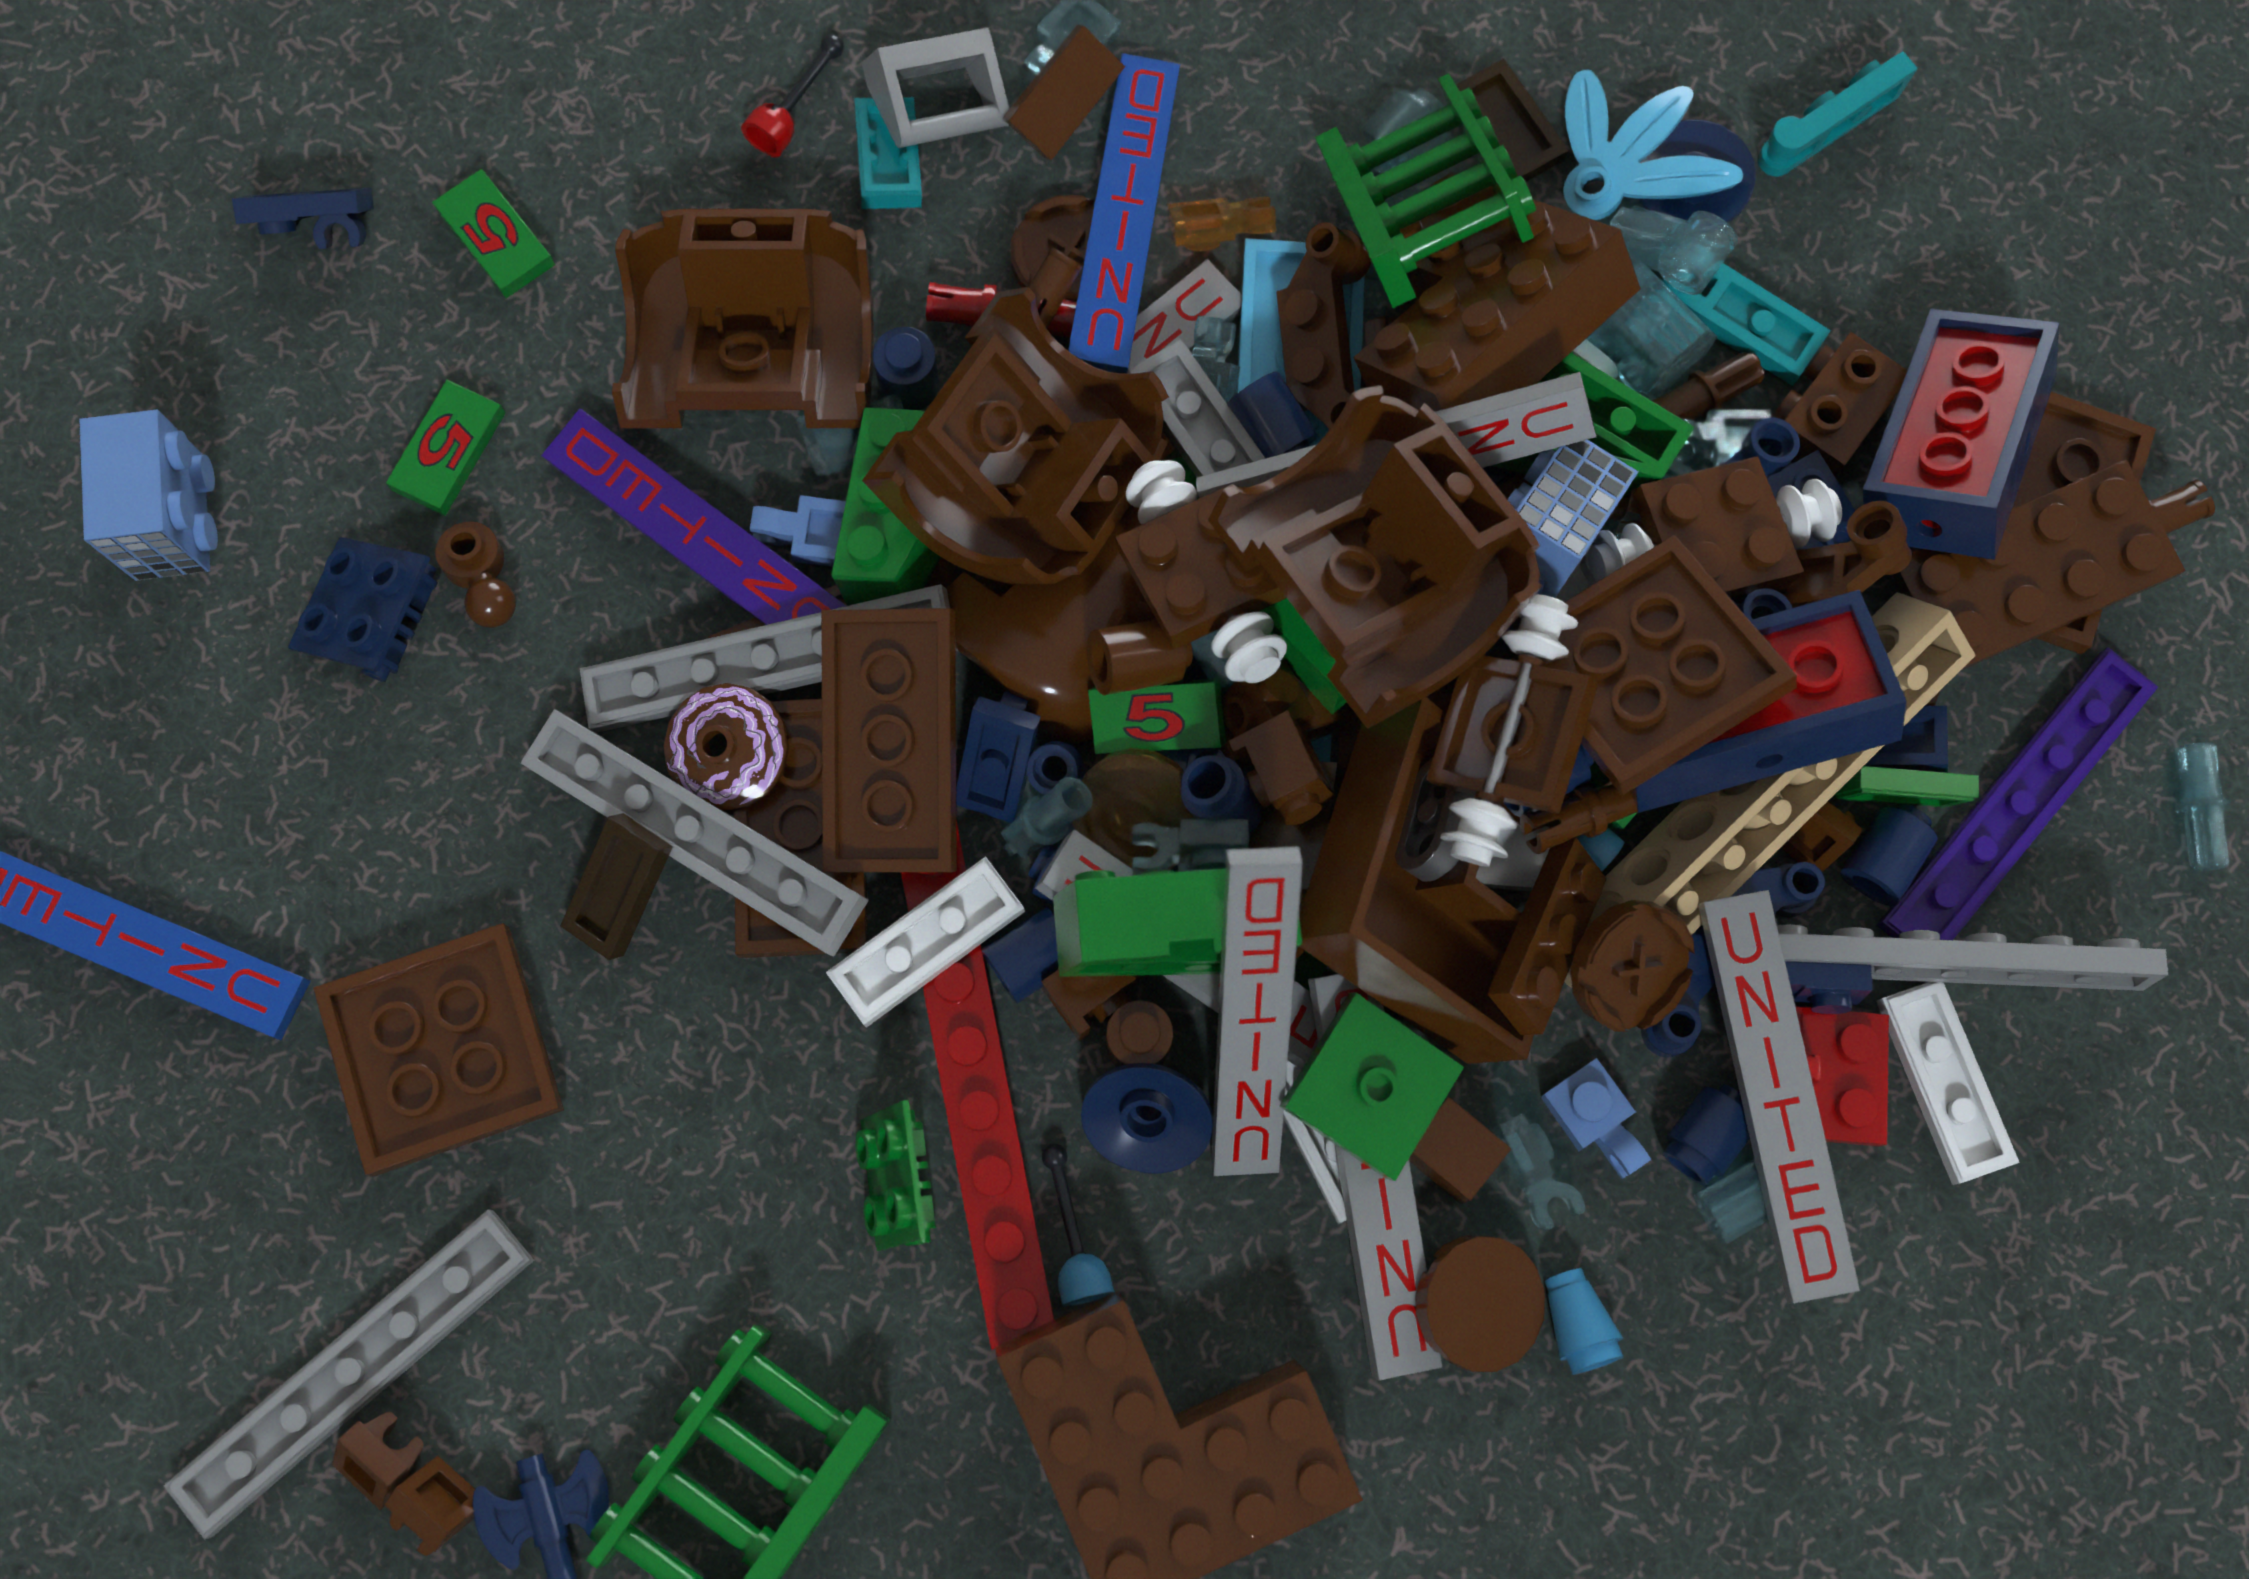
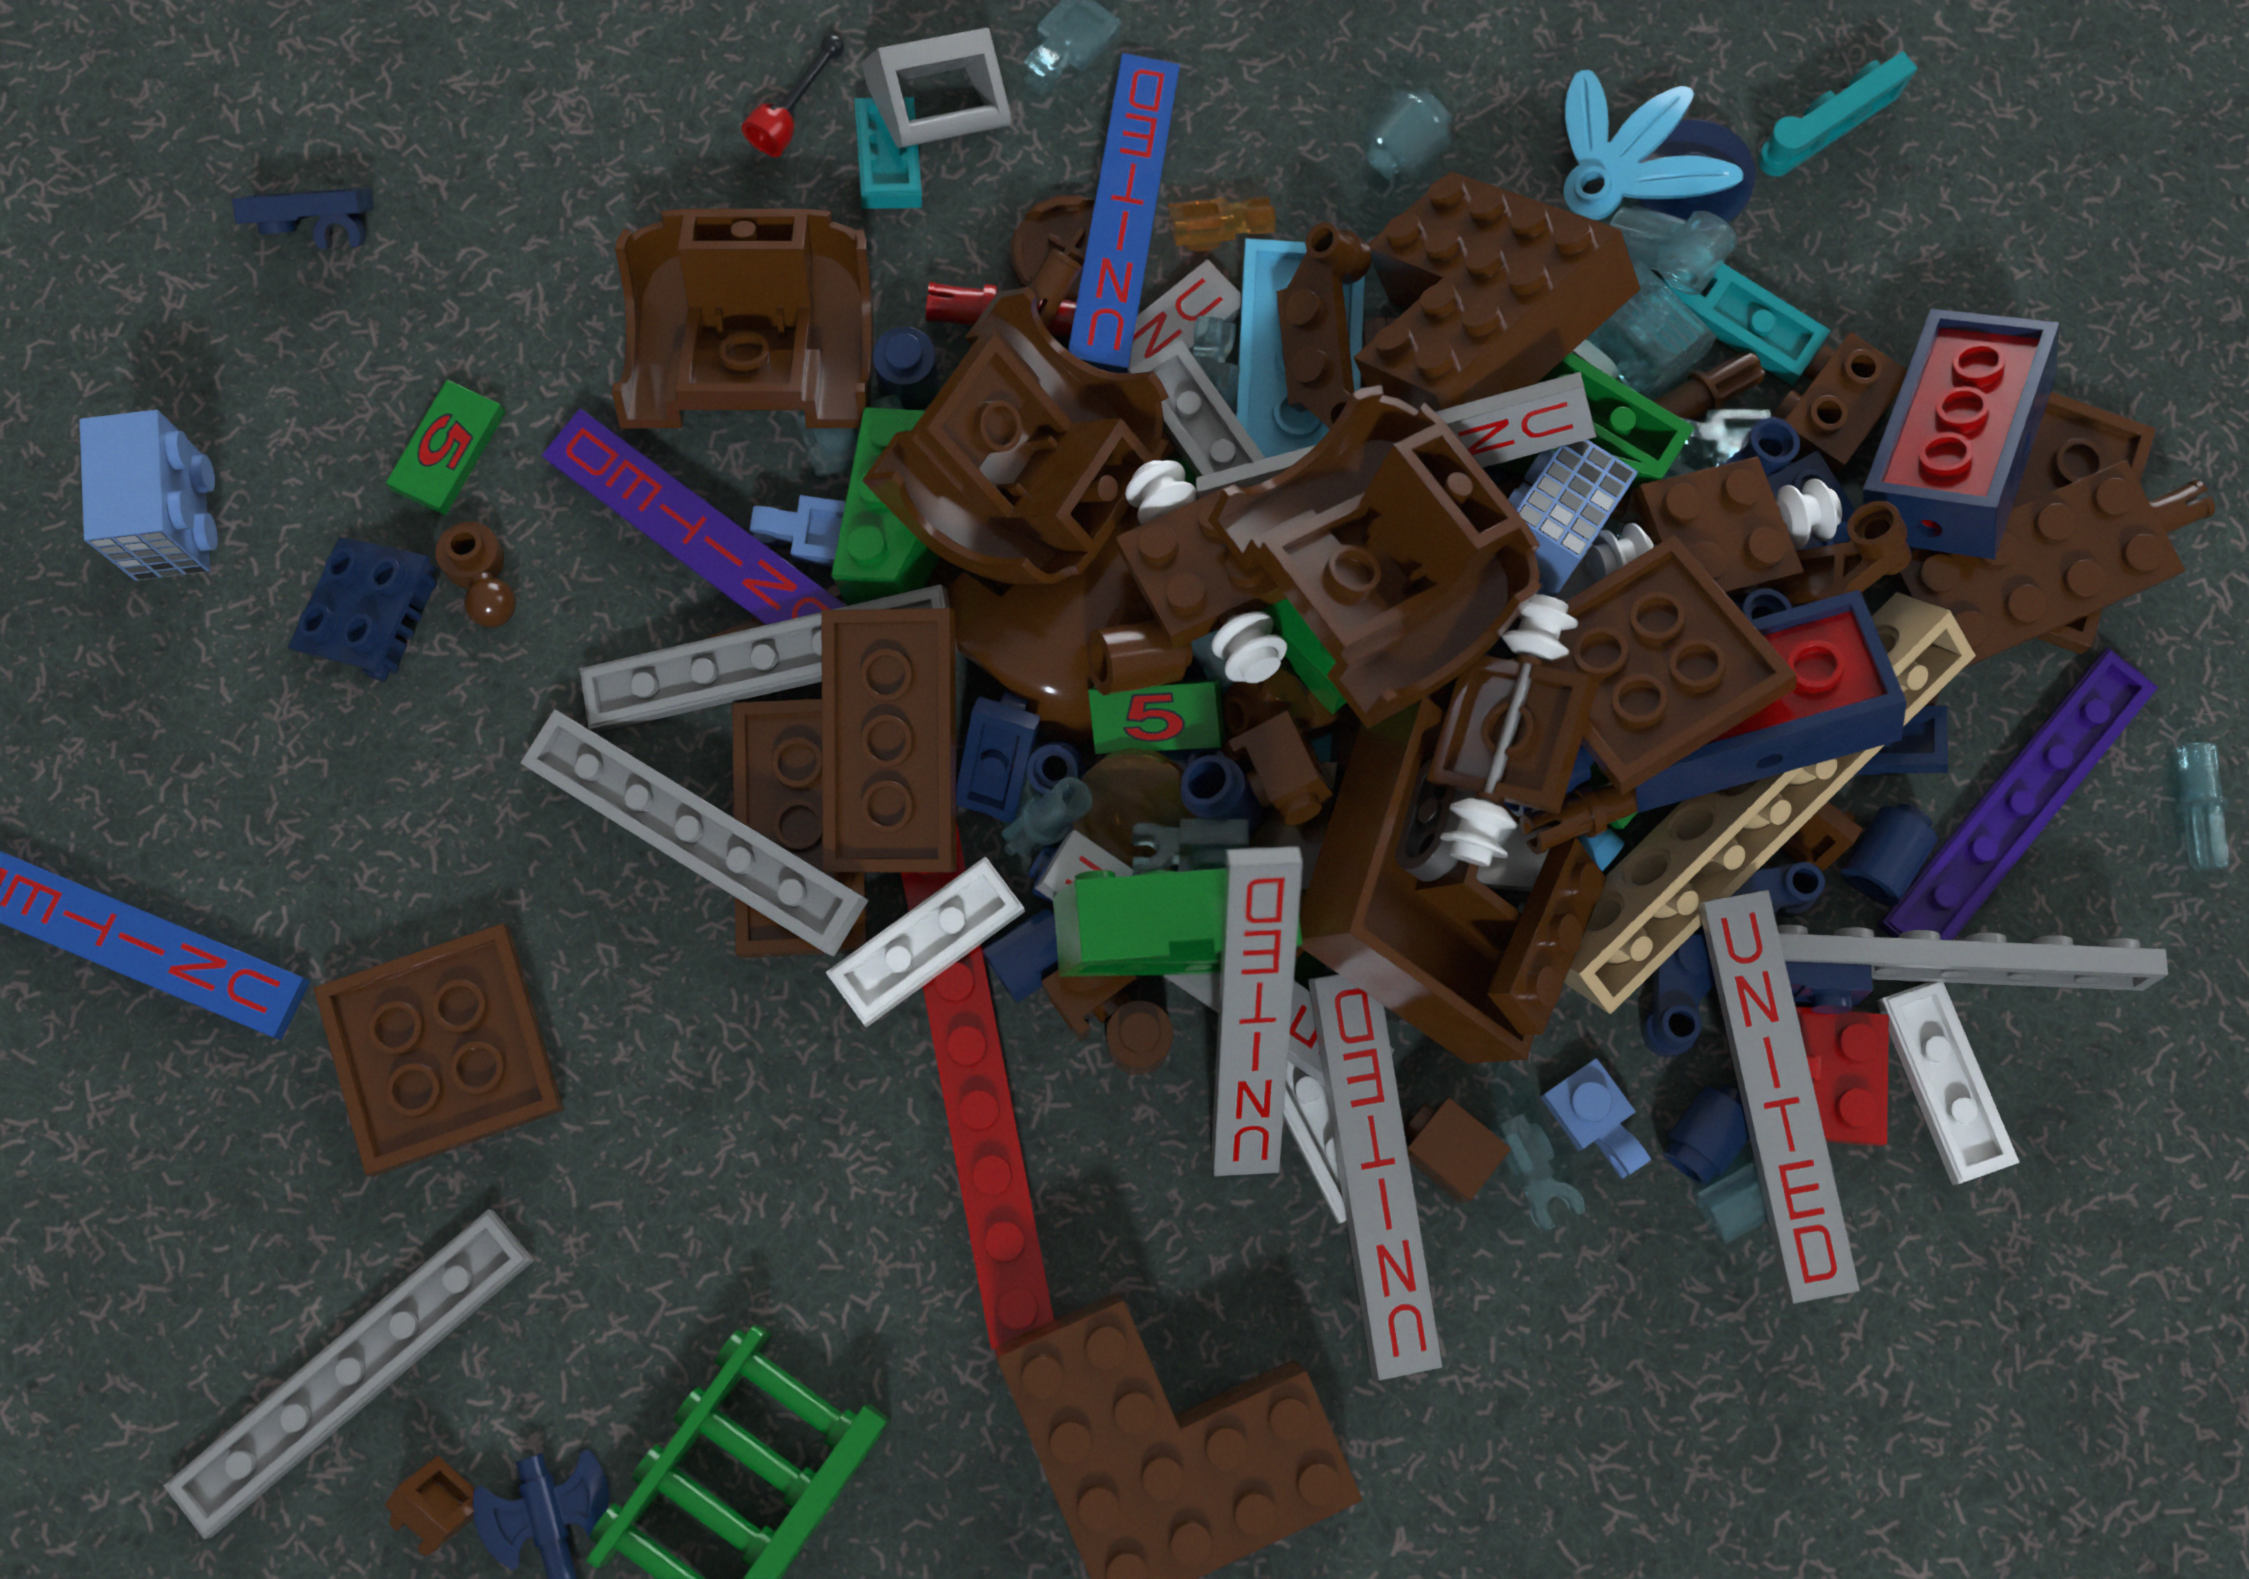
(370, 1463): reddish brown tile -> none
(493, 233): green tile -> none
(616, 886): dark brown tile -> none
(753, 752): dish -> none
(889, 1151): green hinge -> none
(1064, 92): reddish brown tile -> none
(1083, 1275): hinge -> none
(1143, 1136): dark blue dish -> none
(1273, 416): dark blue brick -> none
(1372, 1086): green plate -> none
(1381, 225): green fence -> none
(1480, 1303): reddish brown tile -> none
(1516, 120): dark brown tile -> none
(1581, 1323): dark azure cone -> none
(1632, 965): reddish brown tile -> none
(1910, 787): green tile -> none

